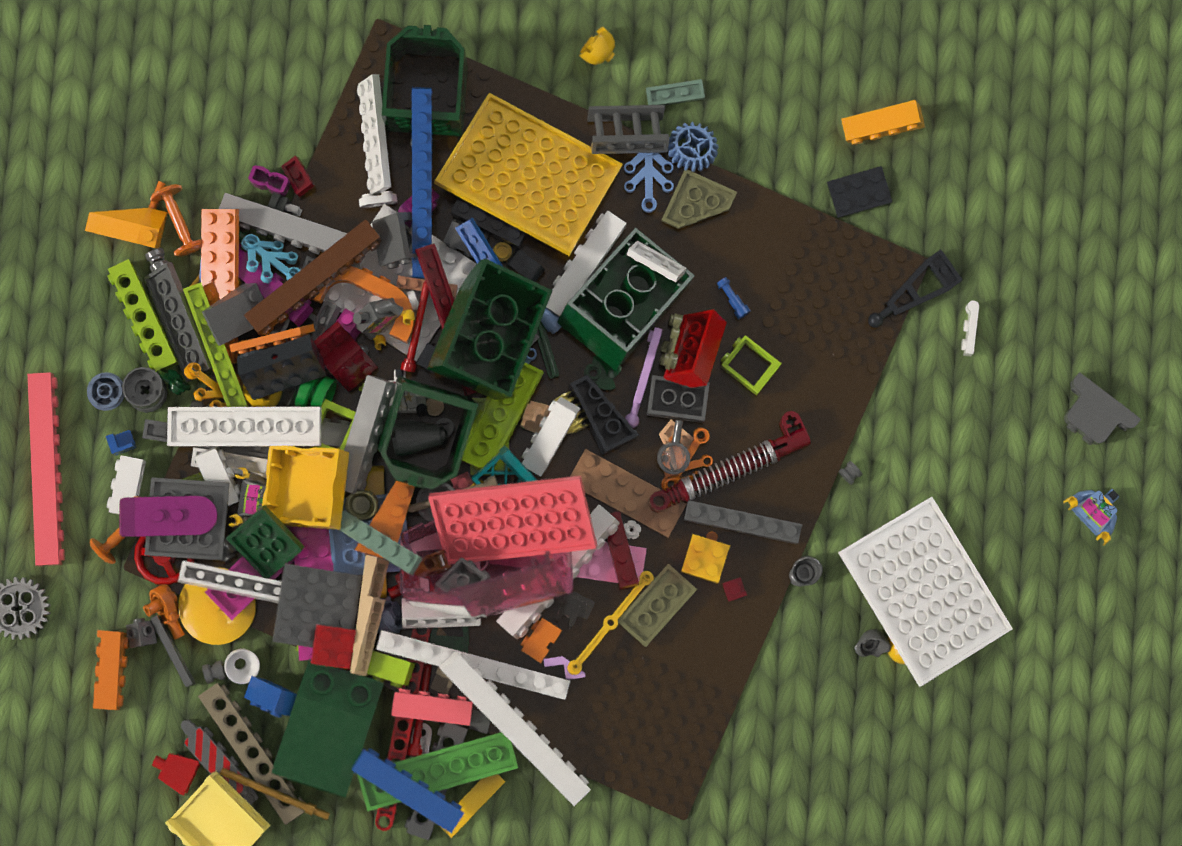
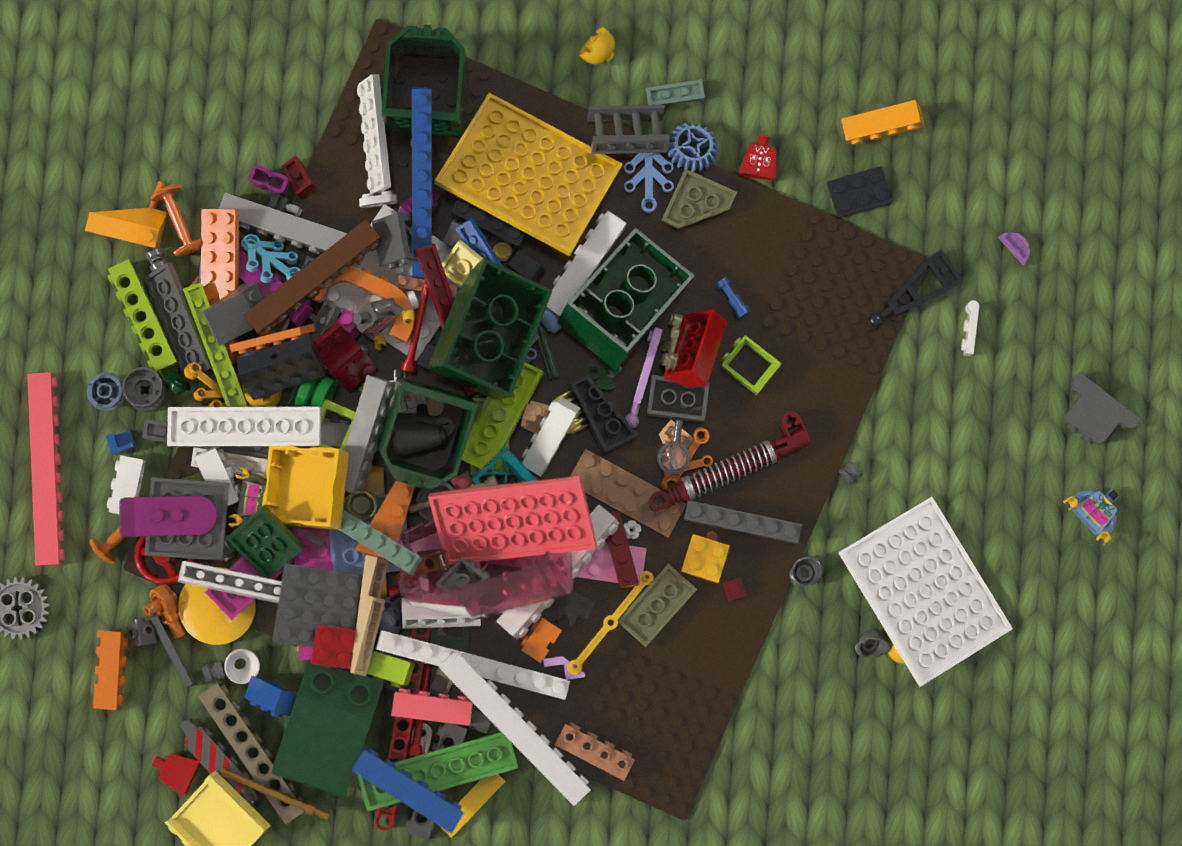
(315, 539): none -> clear smoke tile
(460, 262): none -> light yellow plate
(595, 752): none -> nougat brick
(656, 261): white plate -> none
(759, 161): none -> torso
(1016, 245): none -> medium lavender plate

